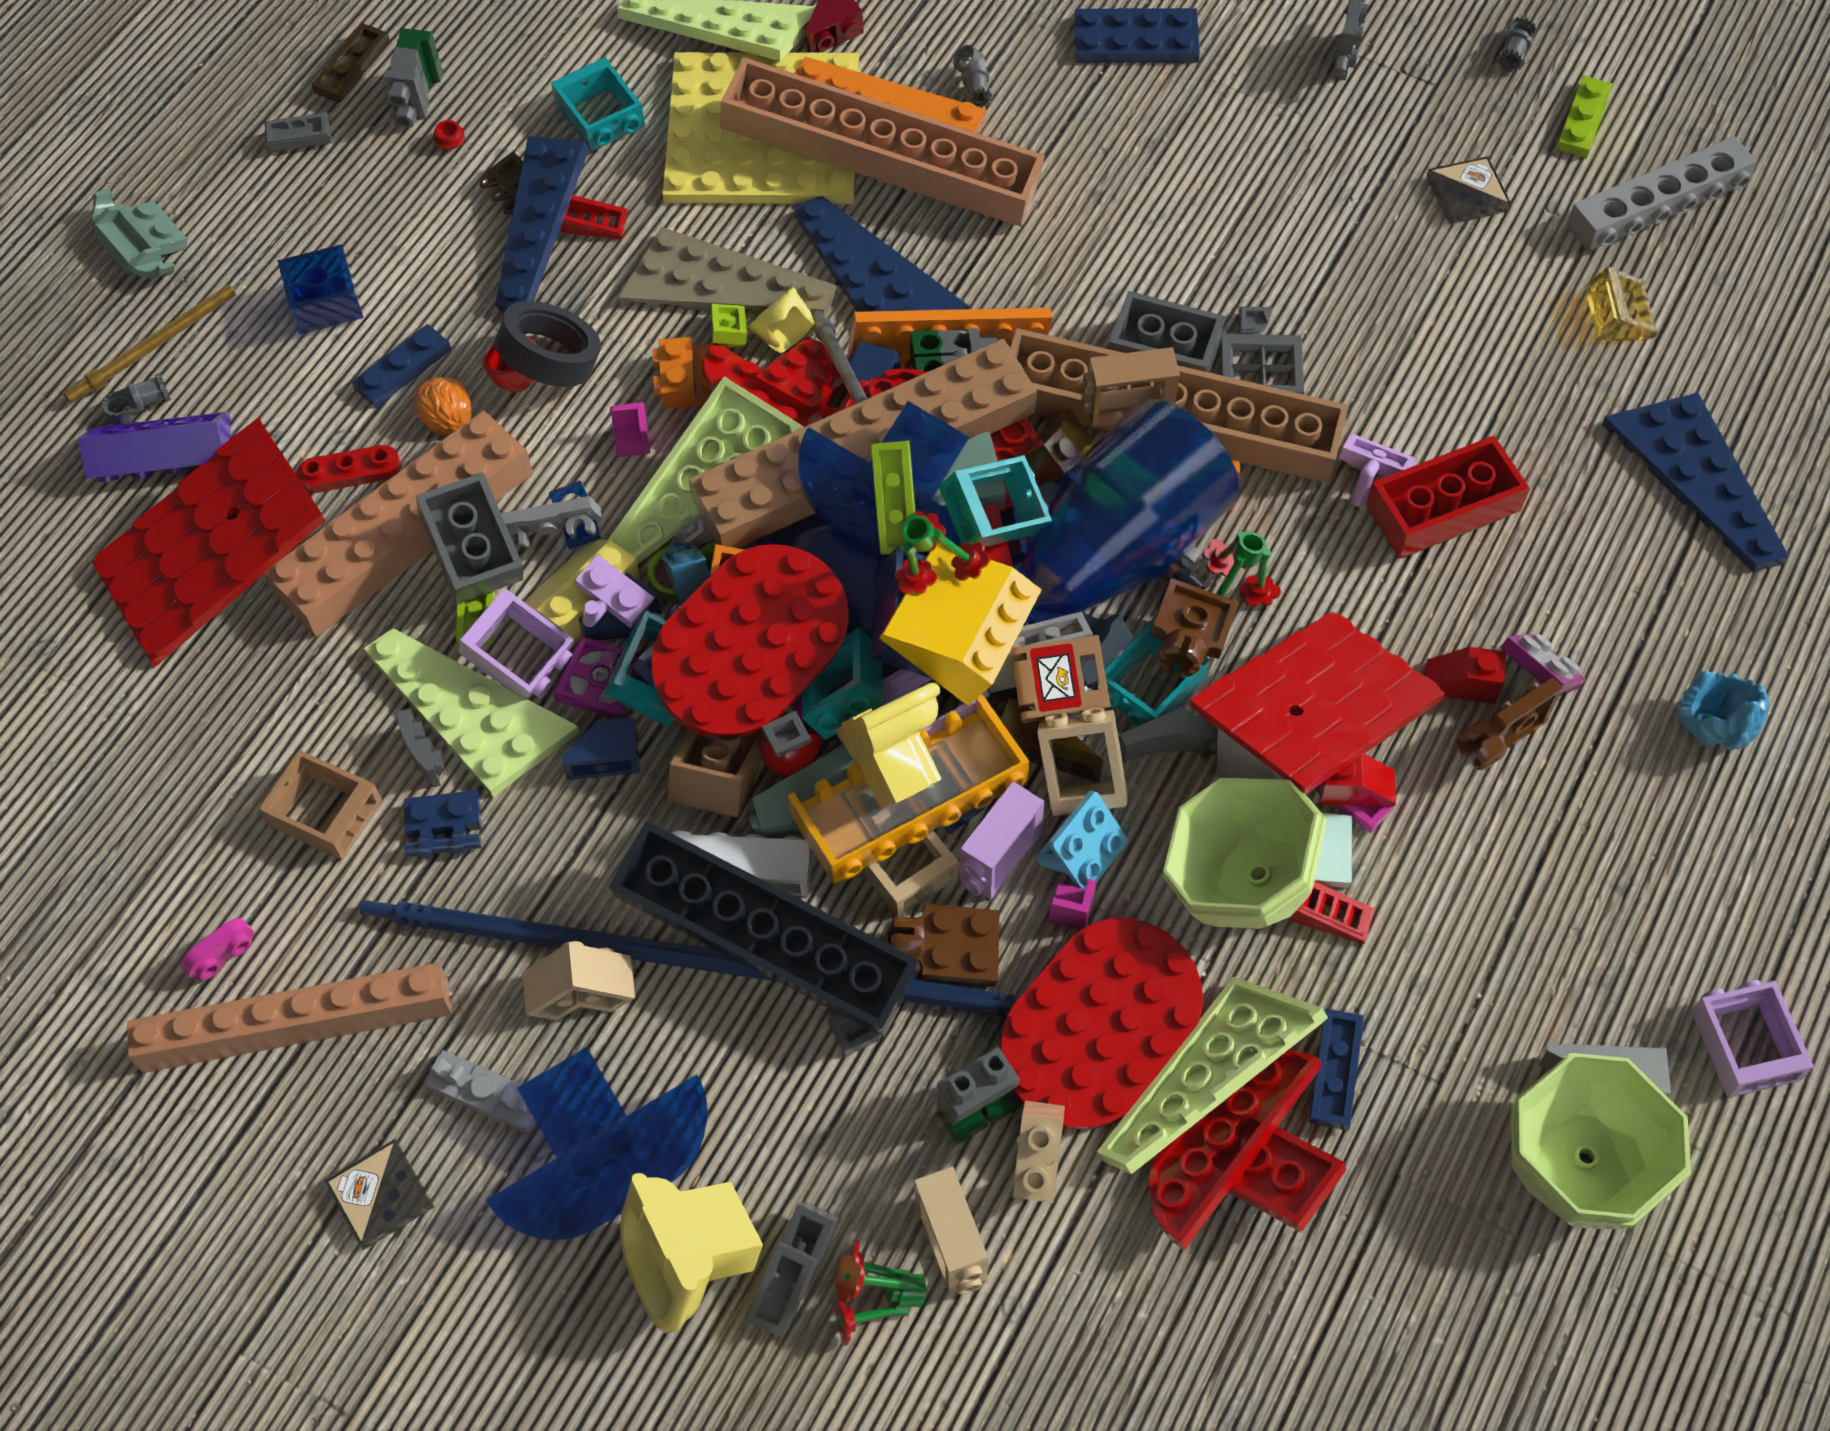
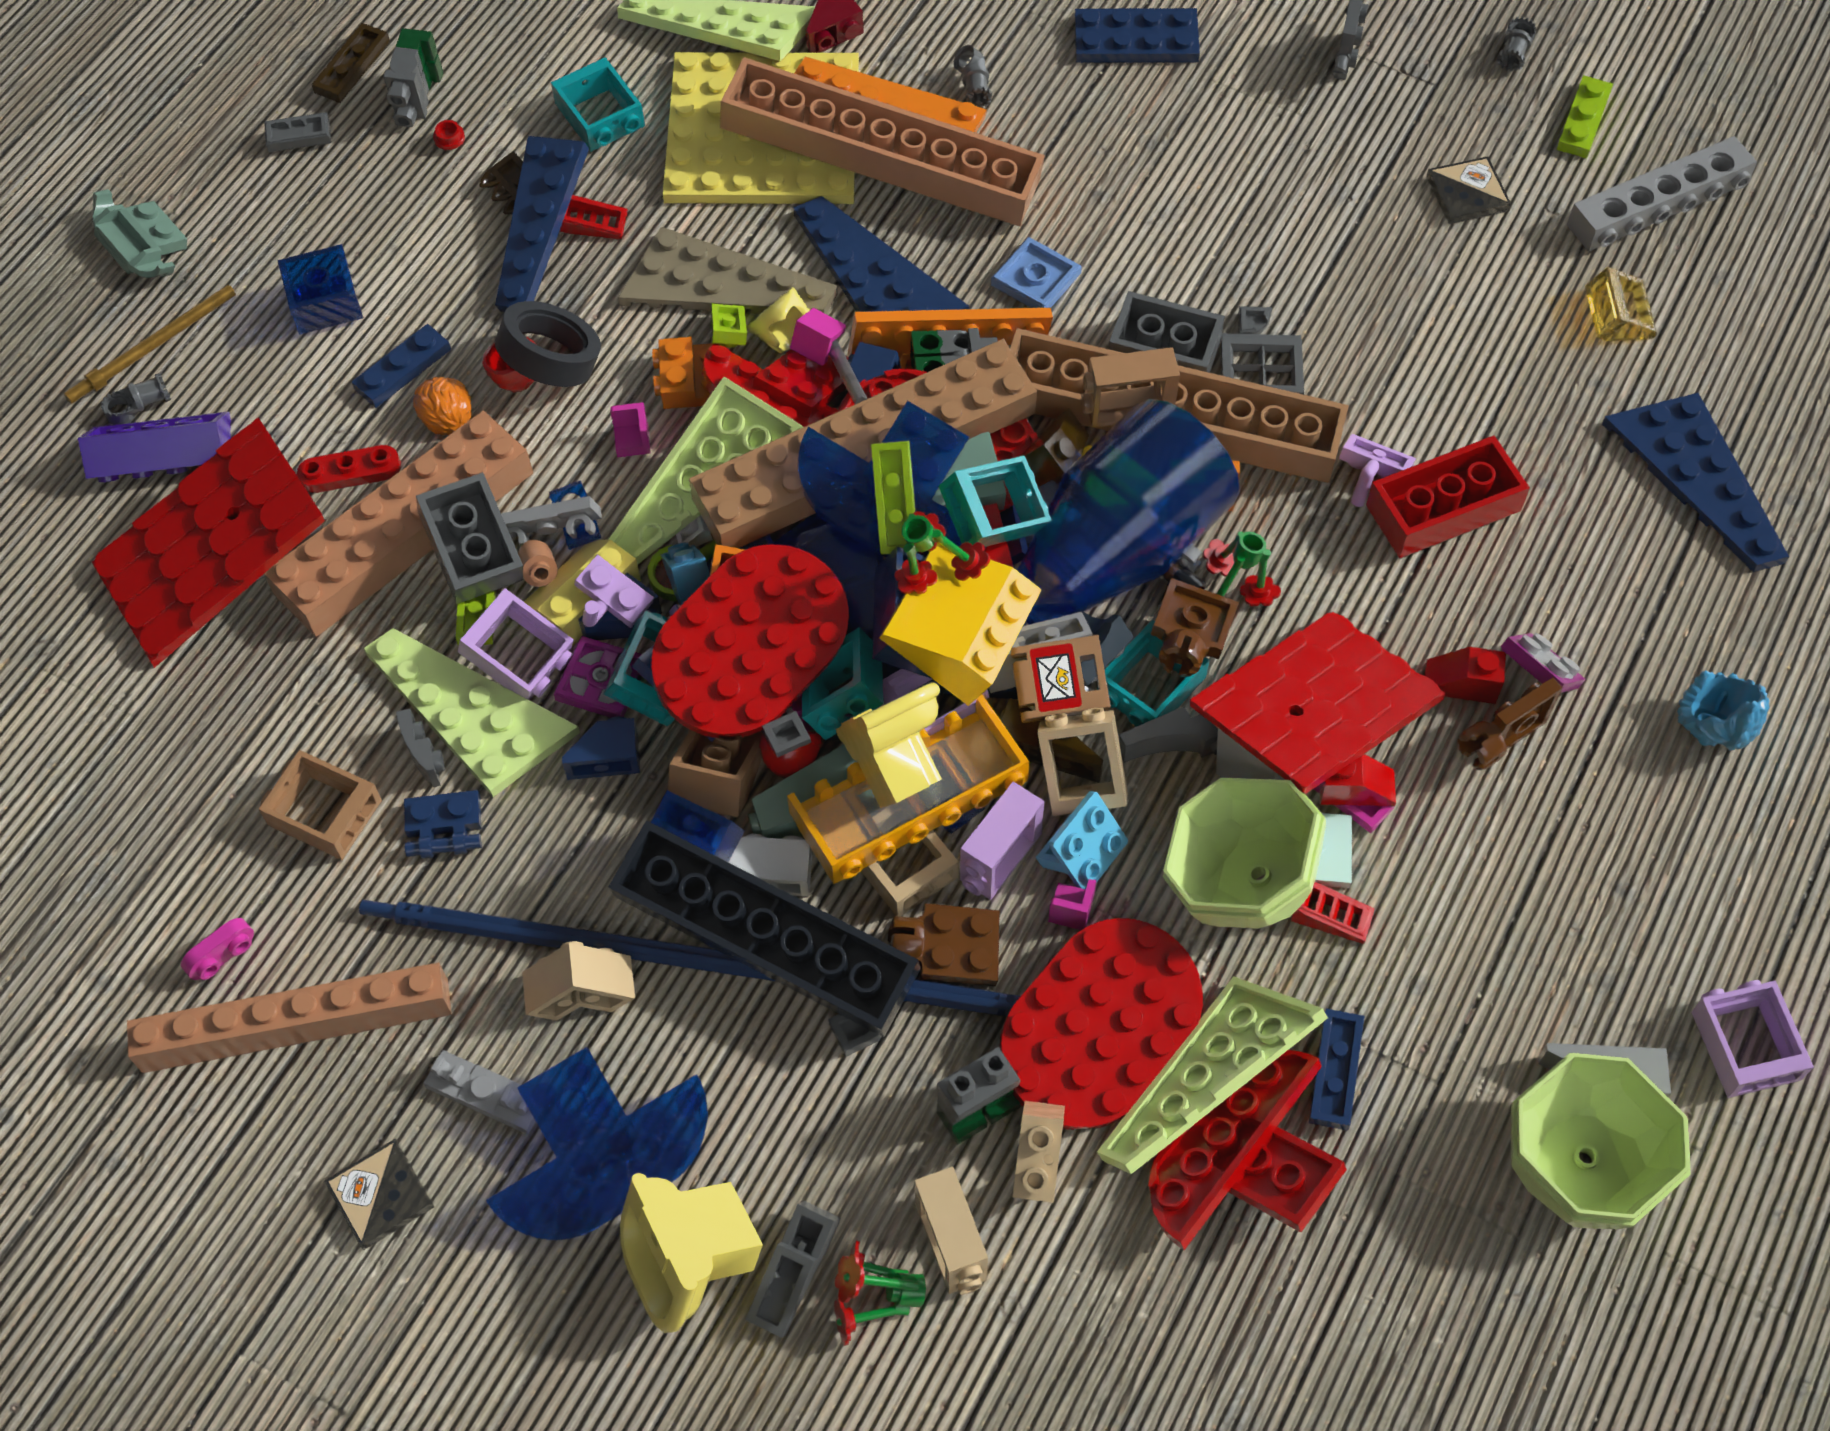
(538, 563): none -> nougat brick
(698, 825): none -> clear blue brick
(815, 335): none -> dark pink panel
(1036, 275): none -> medium blue tile

